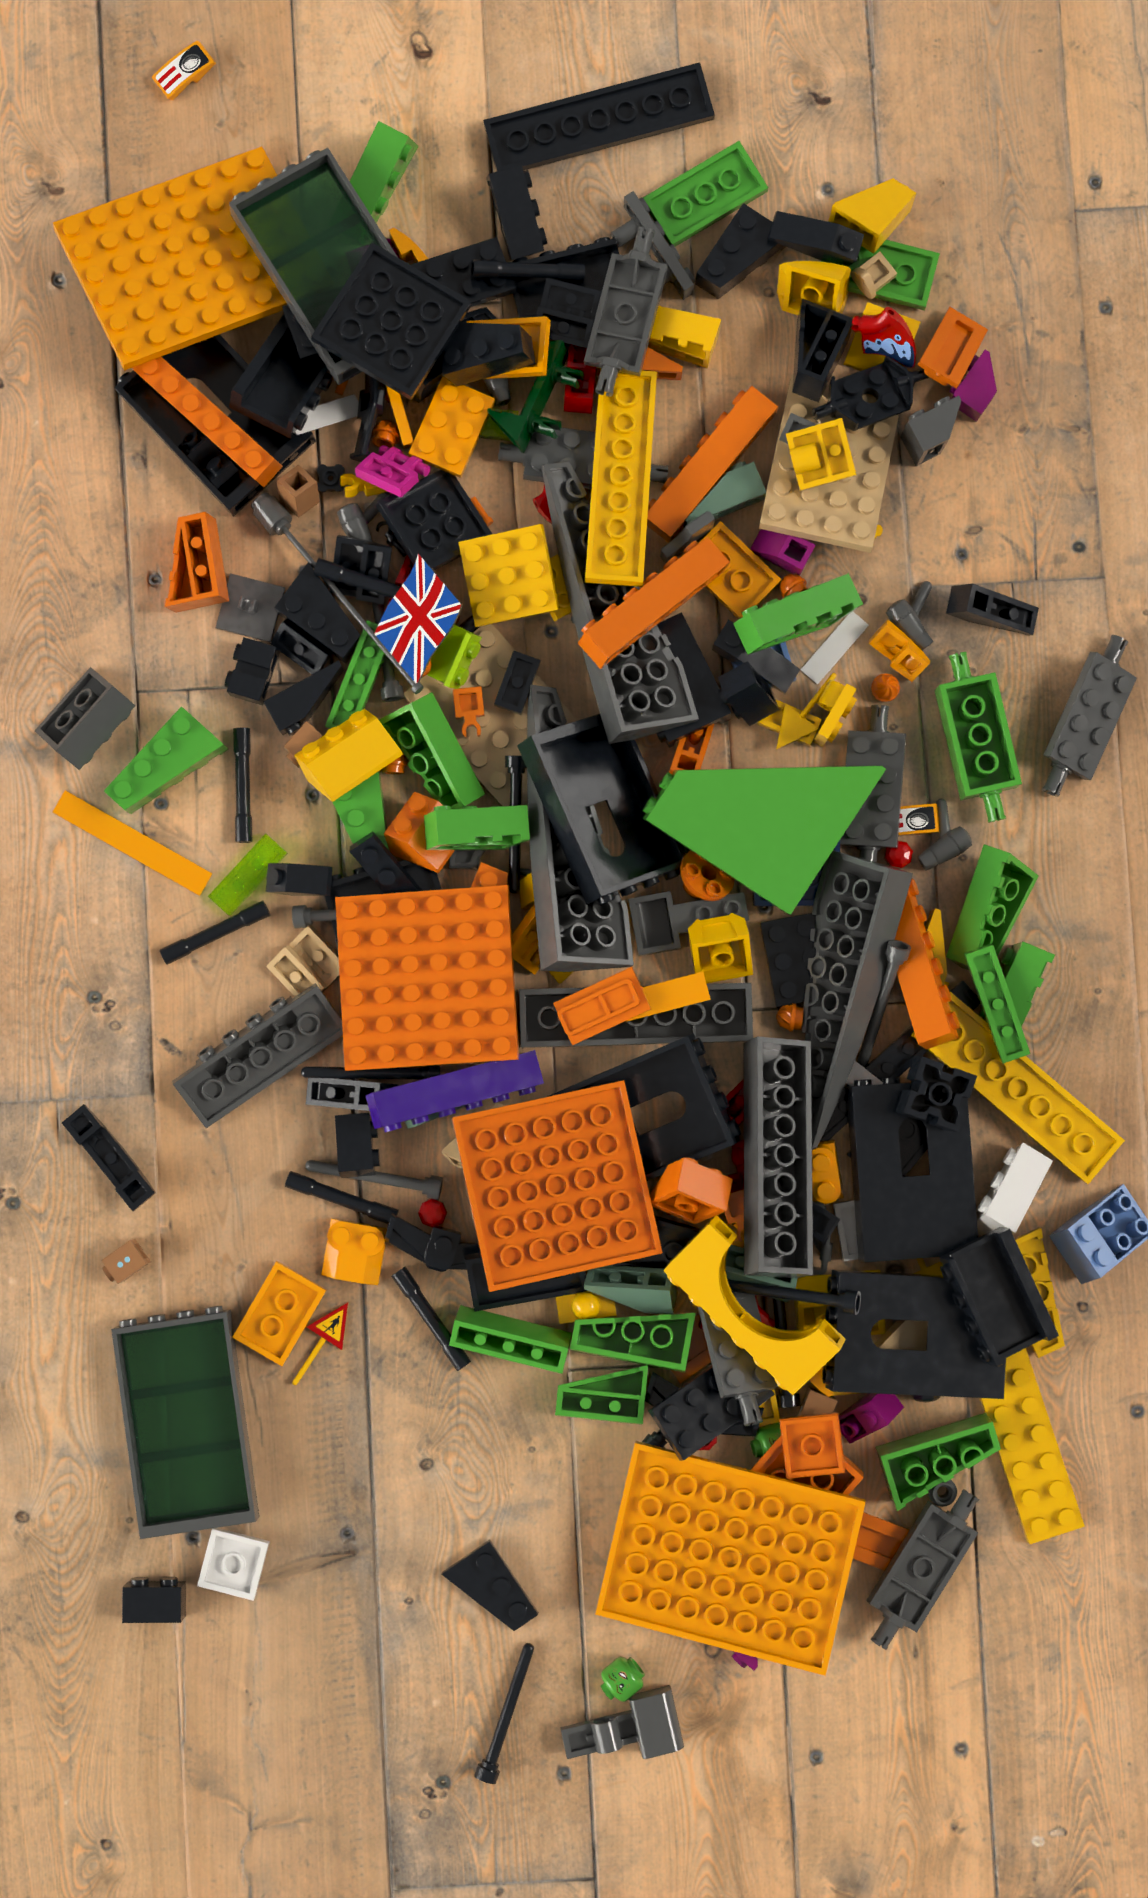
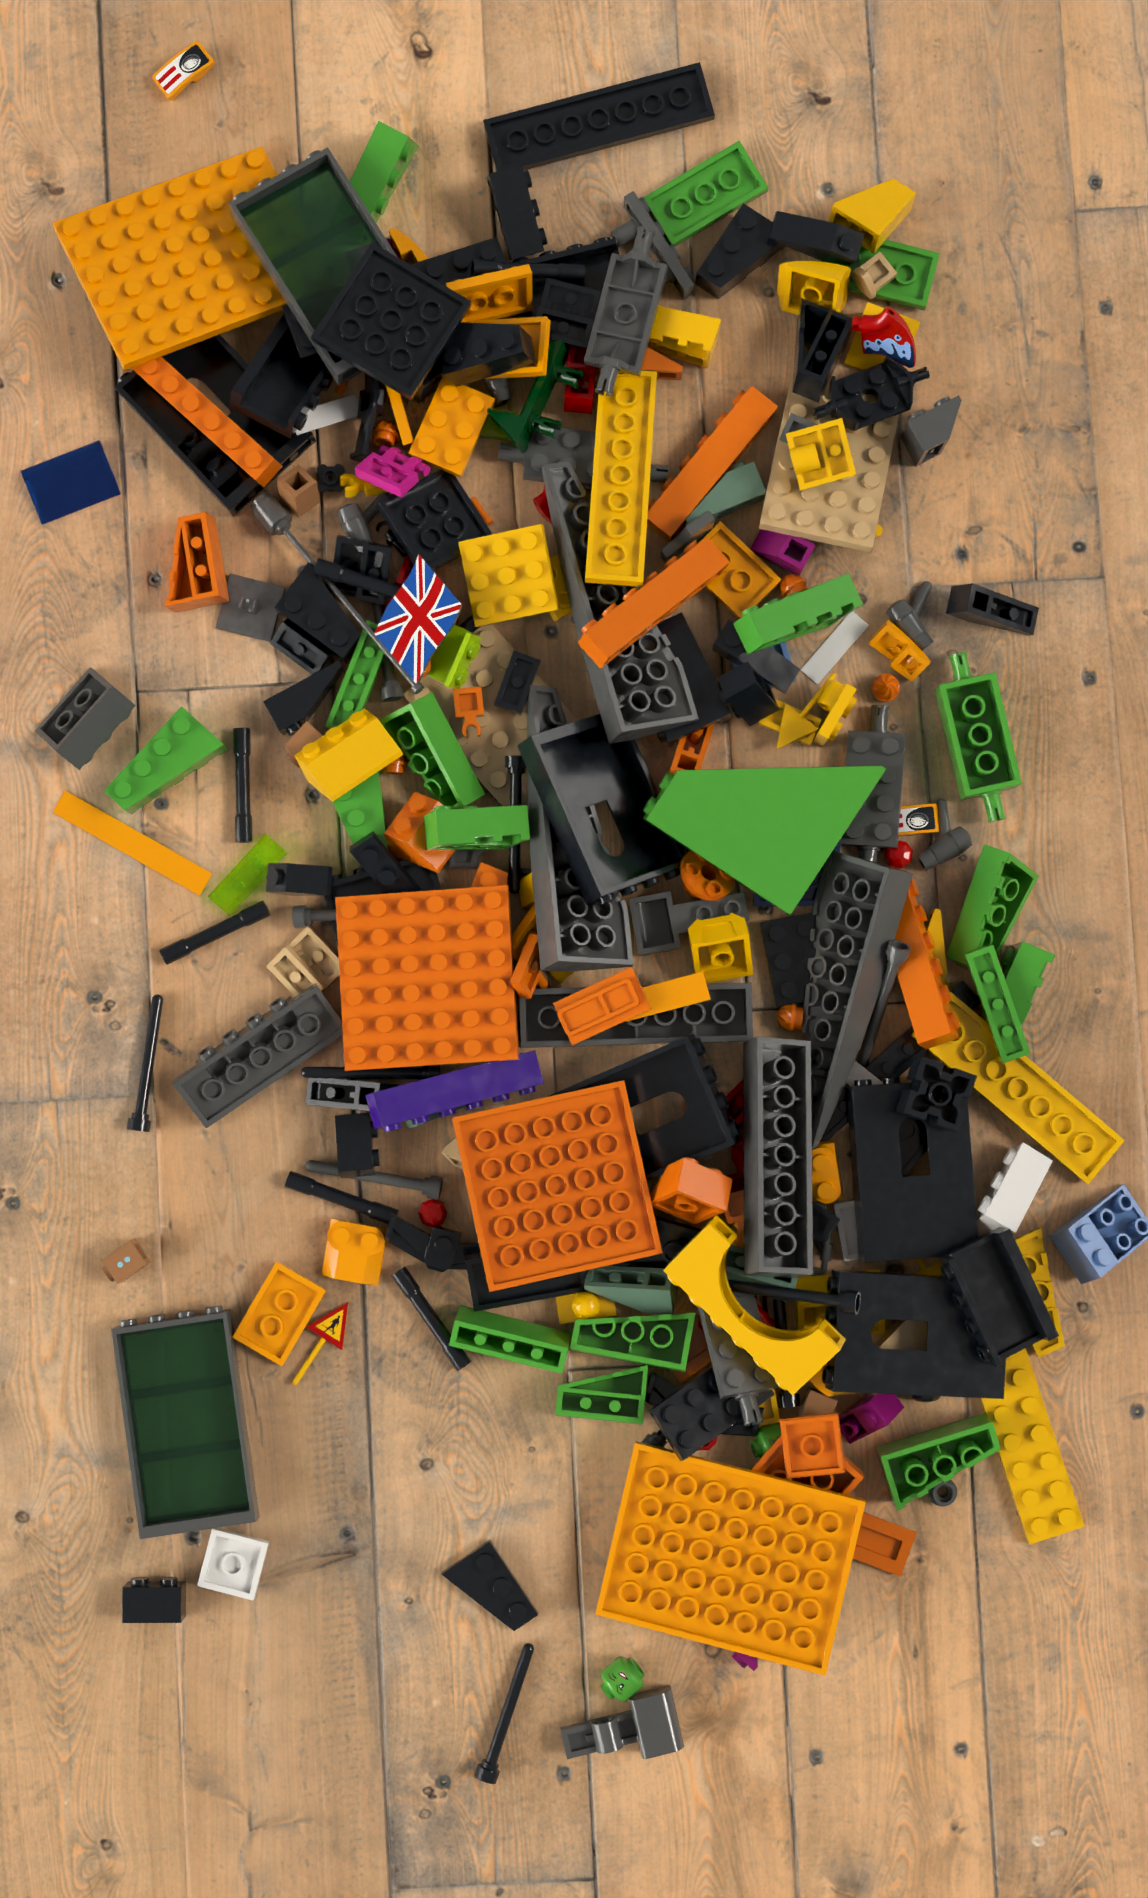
(70, 482): none -> clear blue piece
(109, 1156): black slope -> none
(140, 1119): none -> black piece
(253, 671): black brick -> none
(496, 293): none -> light orange plate
(528, 974): none -> orange plate
(922, 1567): dark grey plate -> none
(952, 348): orange piece -> none
(977, 387): magenta slope -> none
(1089, 716): dark grey plate -> none

